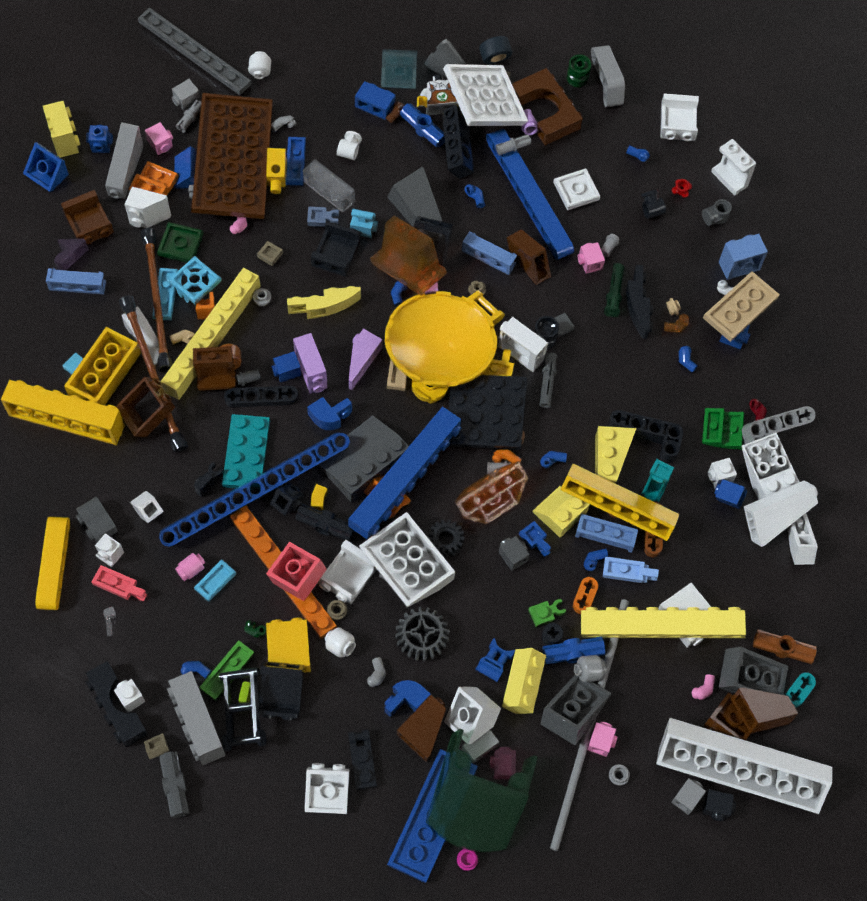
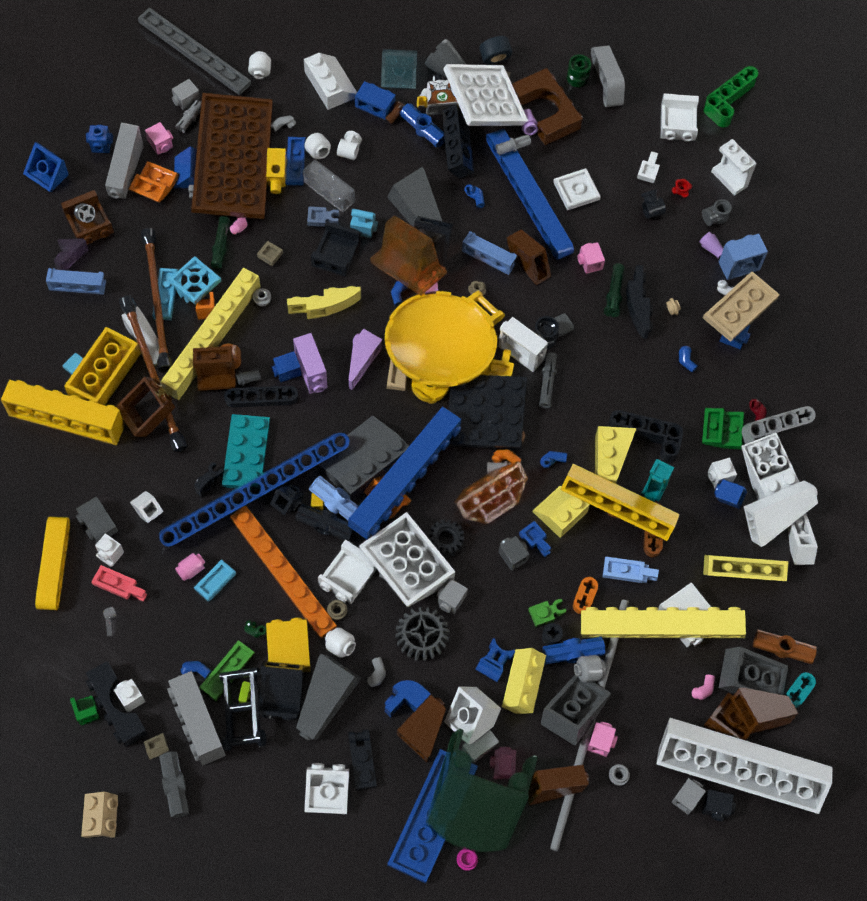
(61, 129): light yellow wedge -> none
(85, 710): none -> green panel
(88, 214): none -> dark grey wheel
(99, 815): none -> tan bracket
(146, 208): white slope -> none
(180, 242): dark green plate -> none
(184, 336): tan arm -> none
(219, 248): none -> clear green pin
(296, 571): coral brick -> none
(317, 146): none -> white head
(326, 694): none -> dark grey slope
(327, 417): blue brick -> none
(329, 80): none -> white slope
(334, 498): none -> light blue piece
(451, 596): none -> light grey brick
(557, 783): none -> reddish brown slope
(593, 557): blue arm -> none
(606, 532): medium blue container -> none
(611, 241): light grey pin -> none
(641, 154): blue arm -> none
(649, 169): none -> white plate
(679, 325): clear orange arm -> none
(712, 244): none -> lavender cone
(718, 102): none -> green beam
(745, 568): none -> light yellow brick

